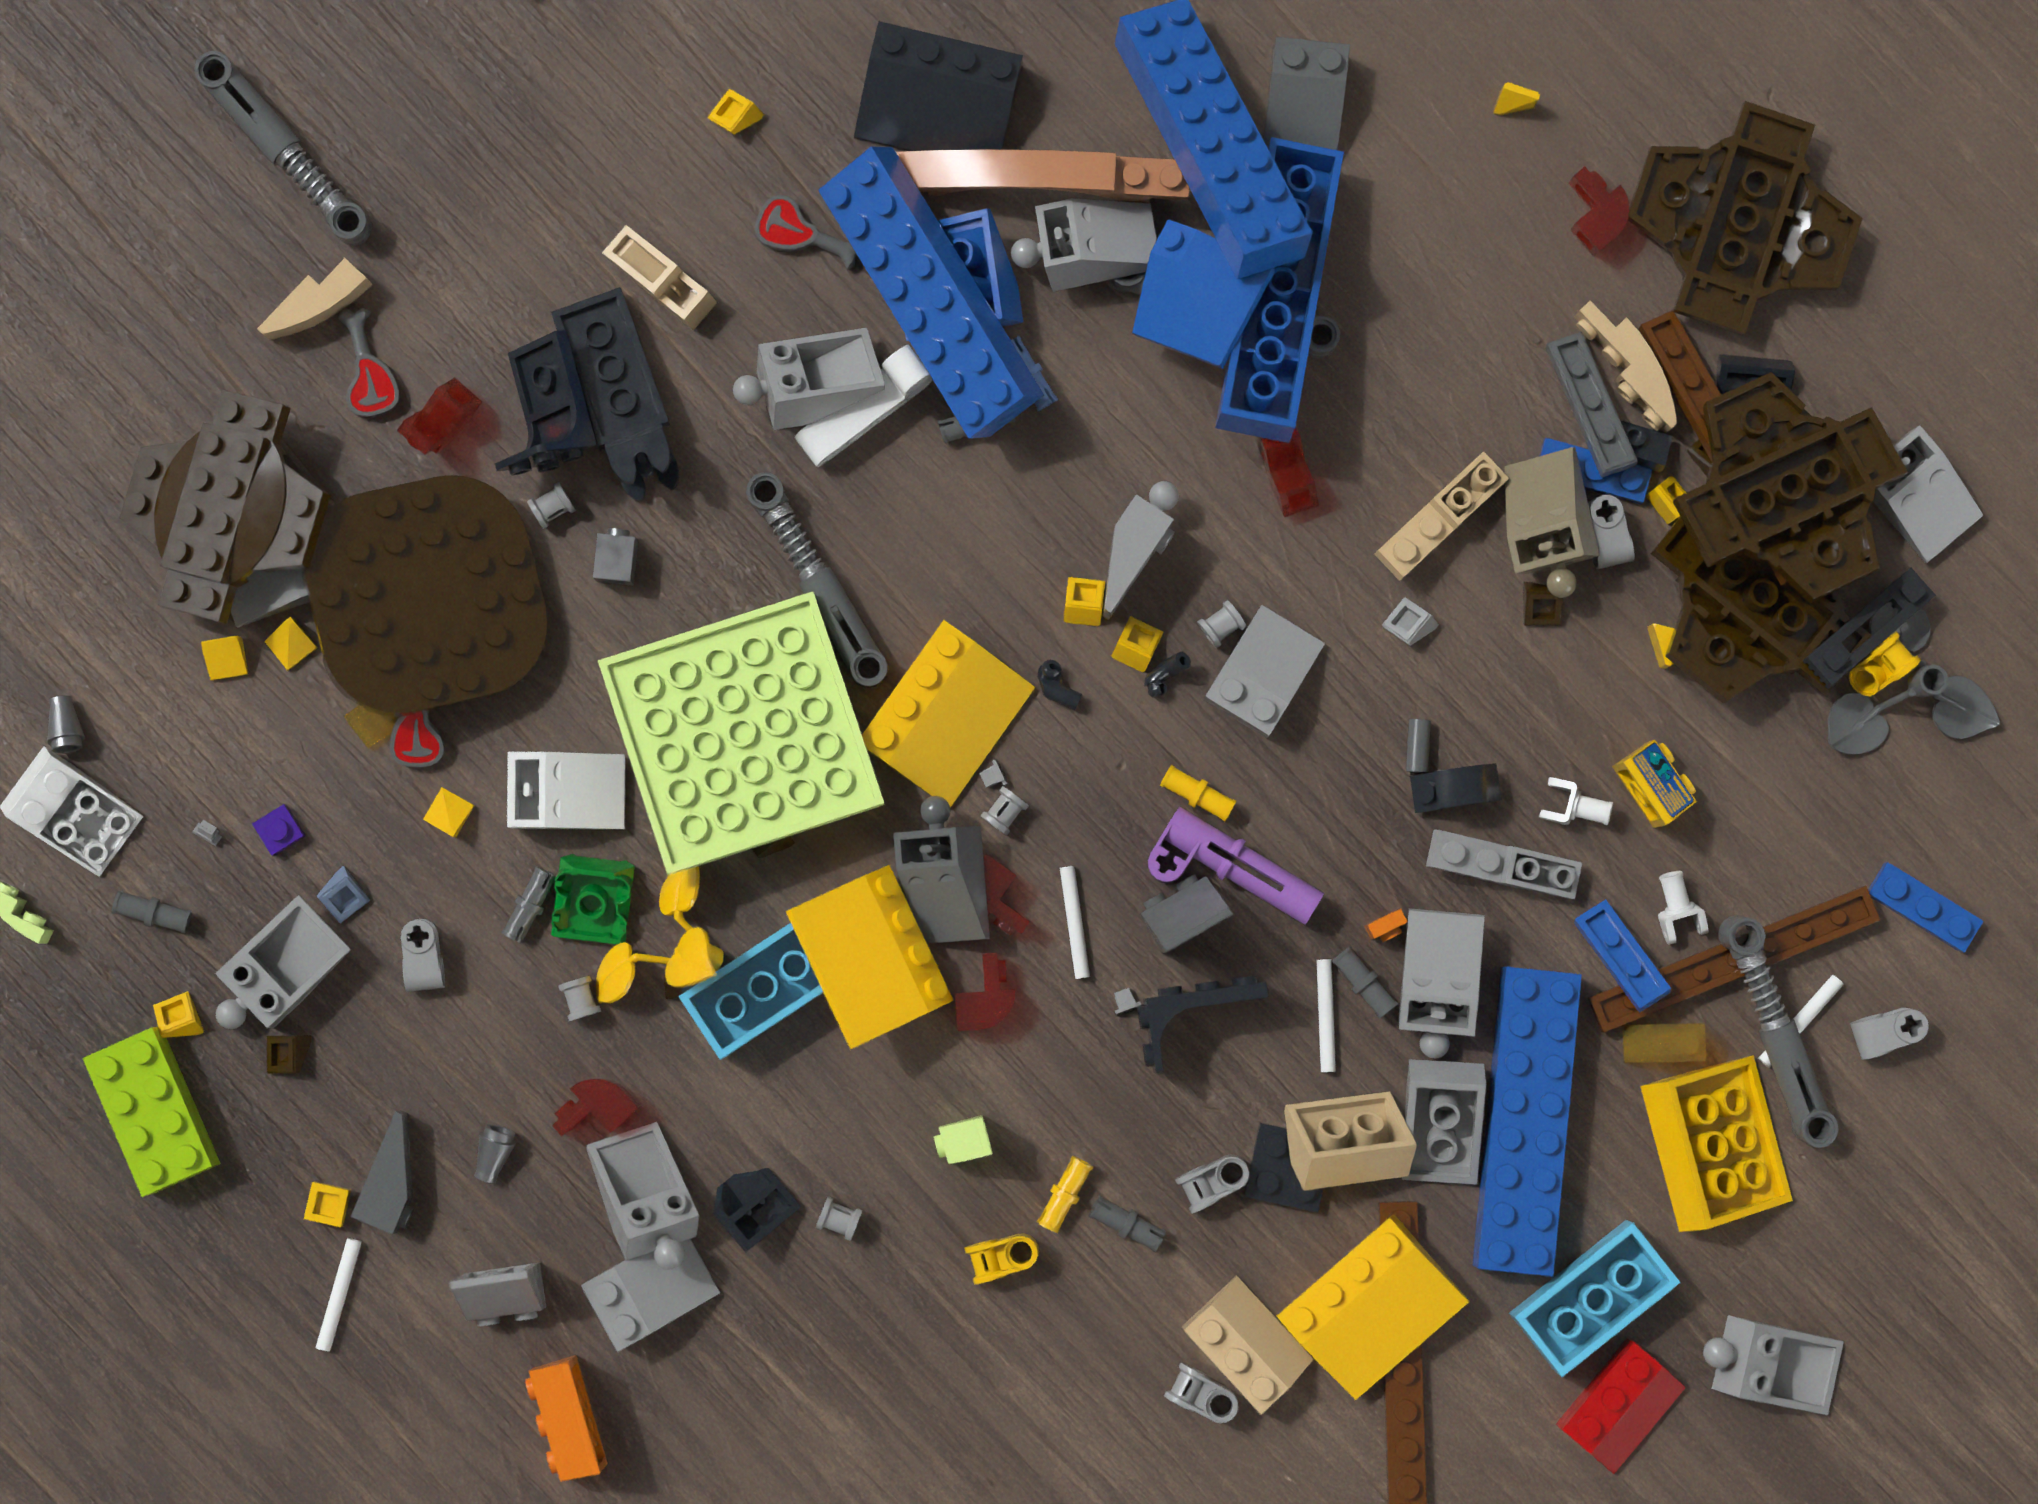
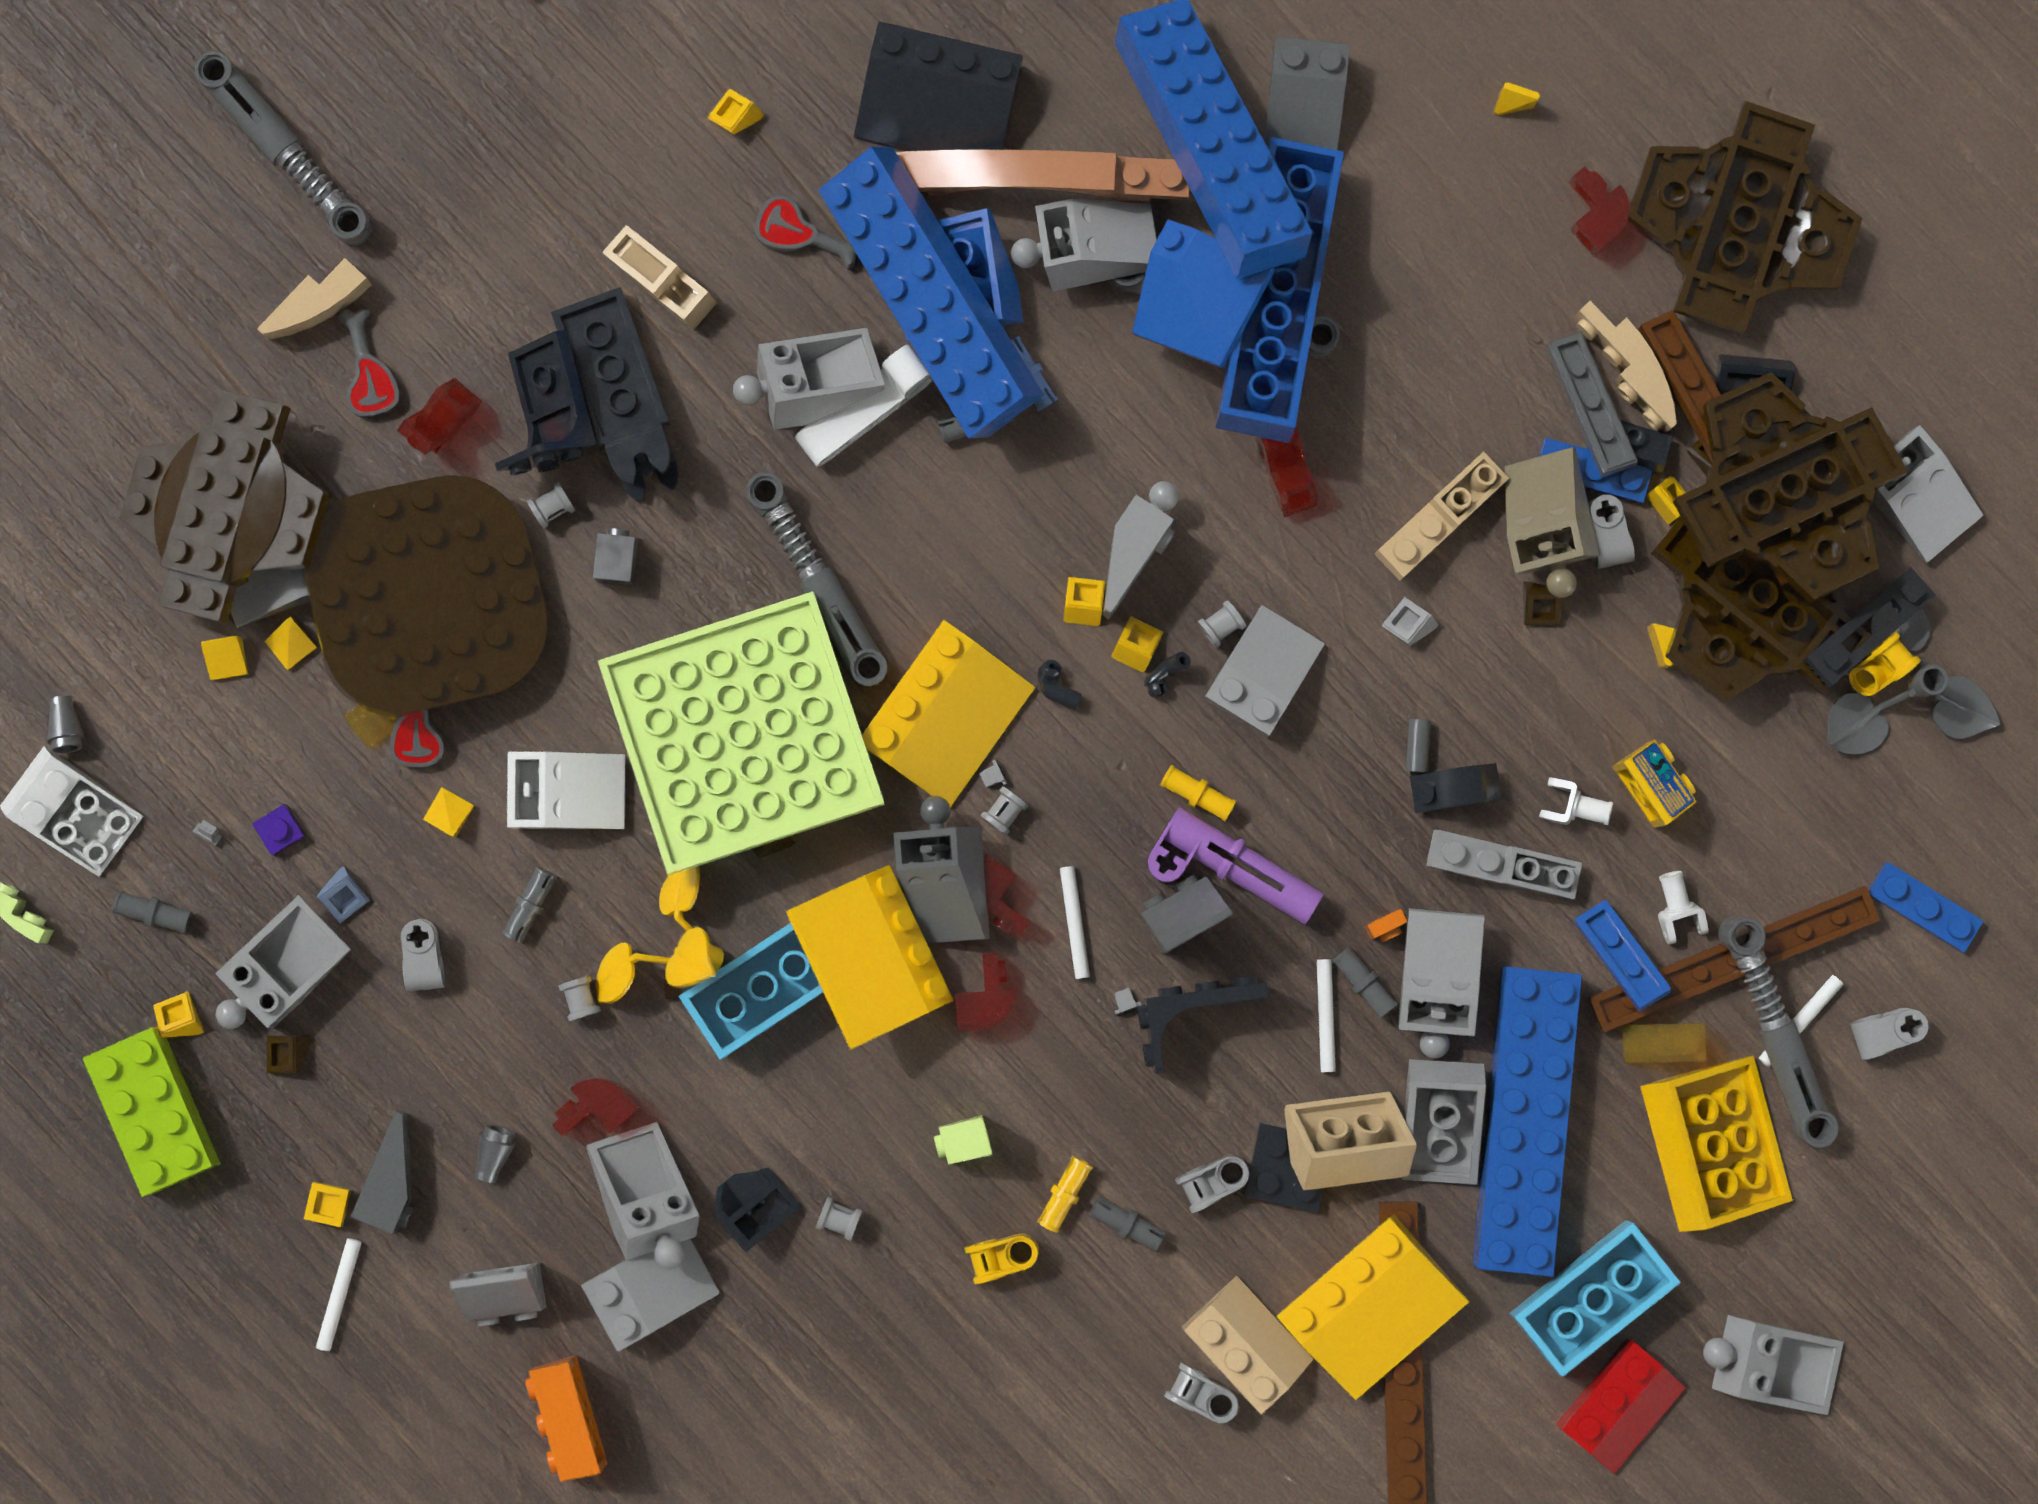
(592, 899): green slope -> none

